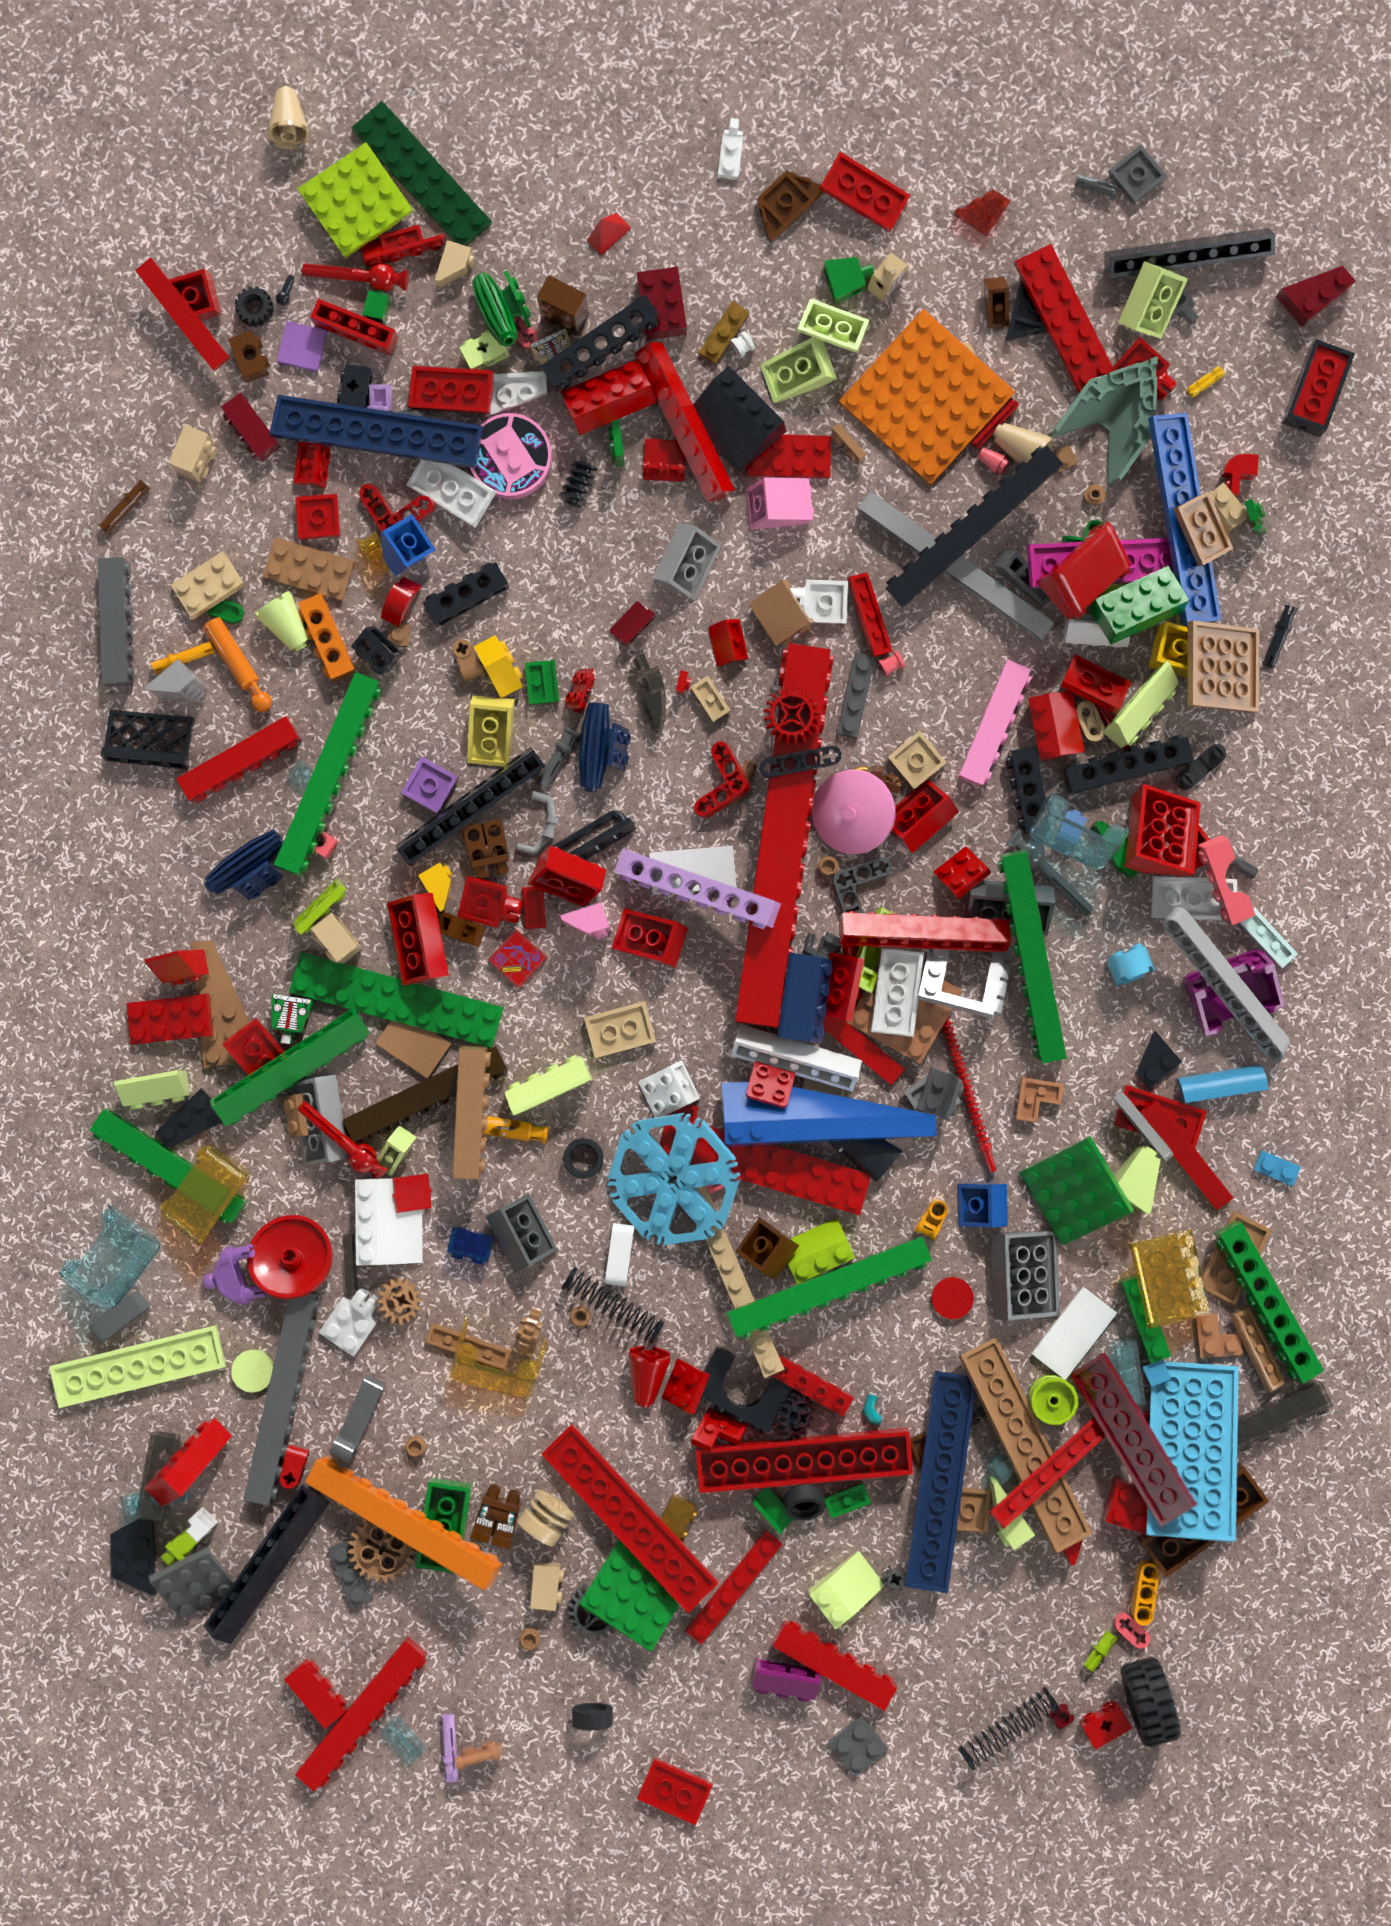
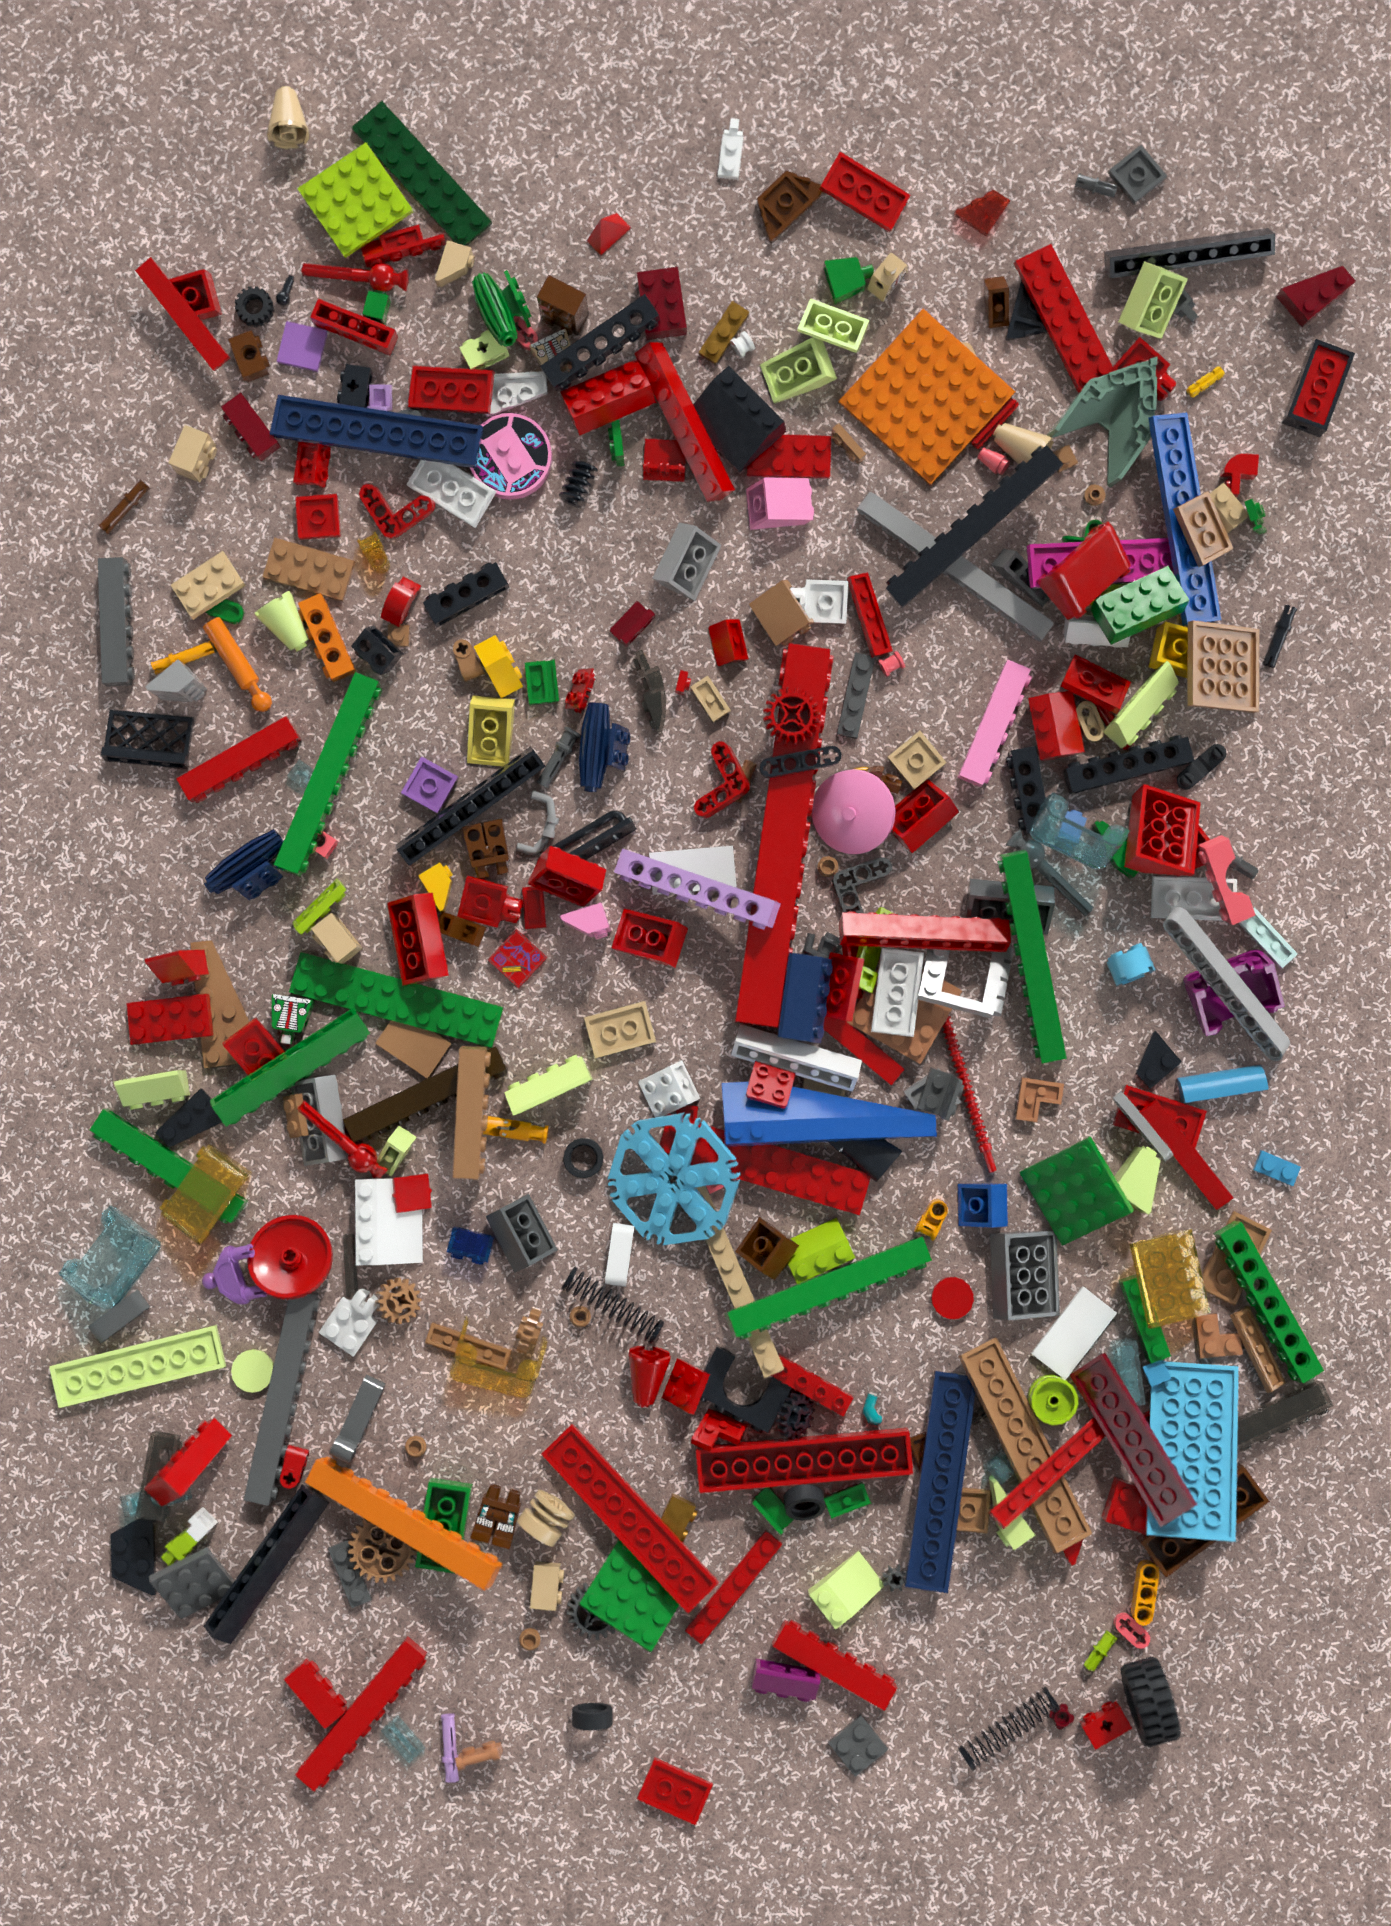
(405, 545): blue slope -> none
(962, 872): red plate -> none

